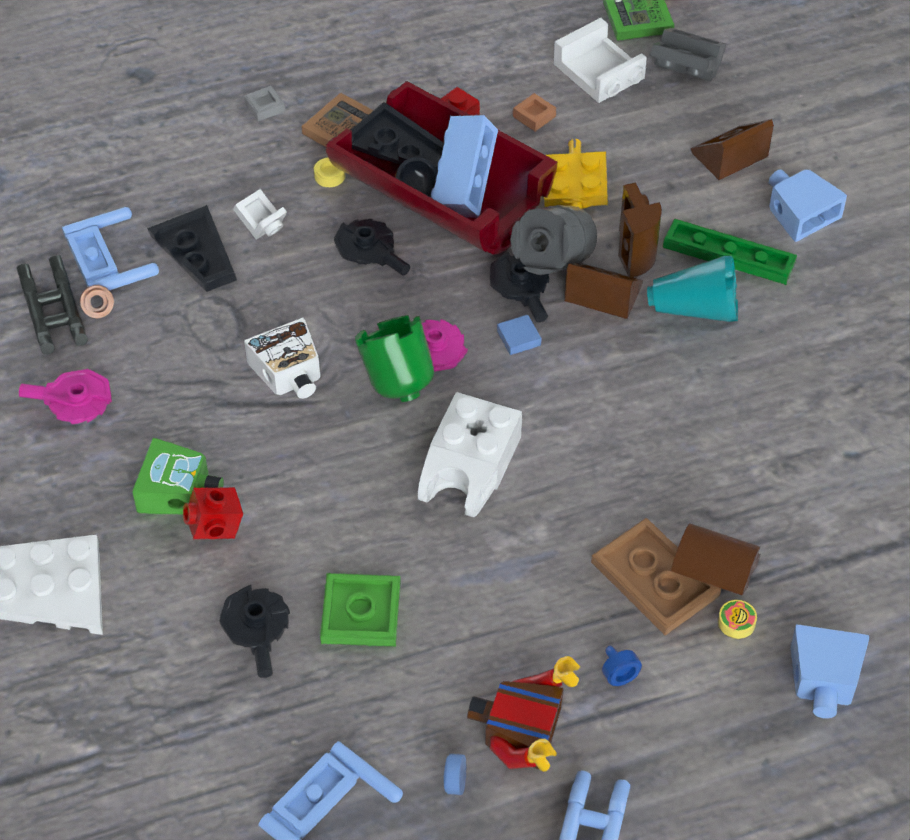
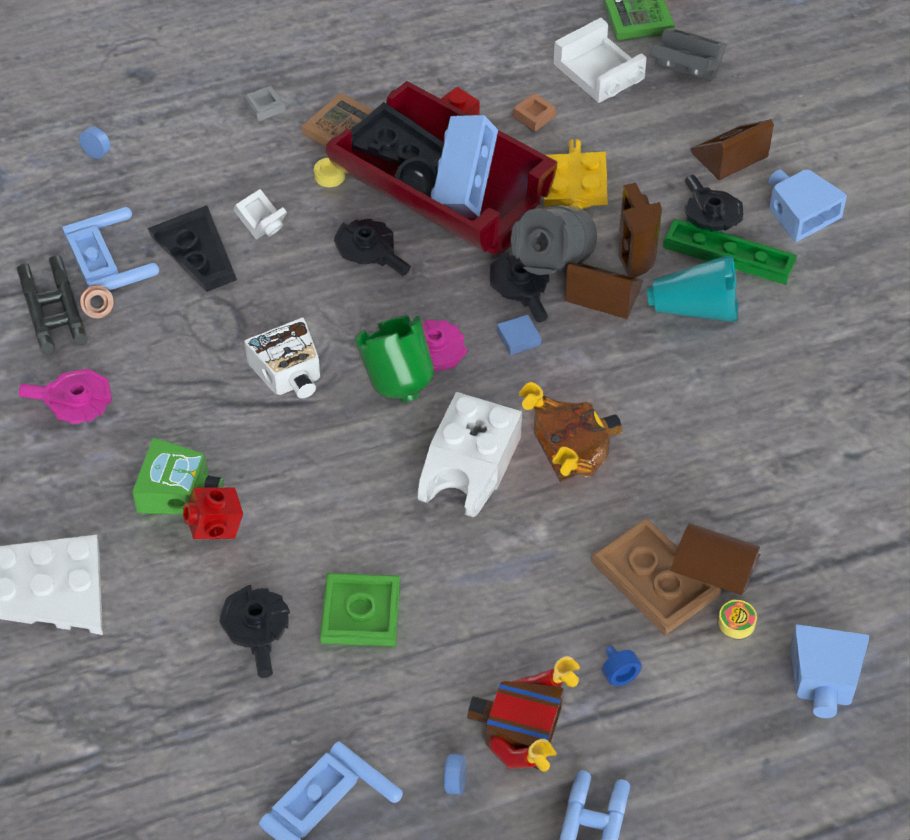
(94, 142): none -> medium blue tile
(570, 433): none -> clear orange torso
(712, 208): none -> black piece

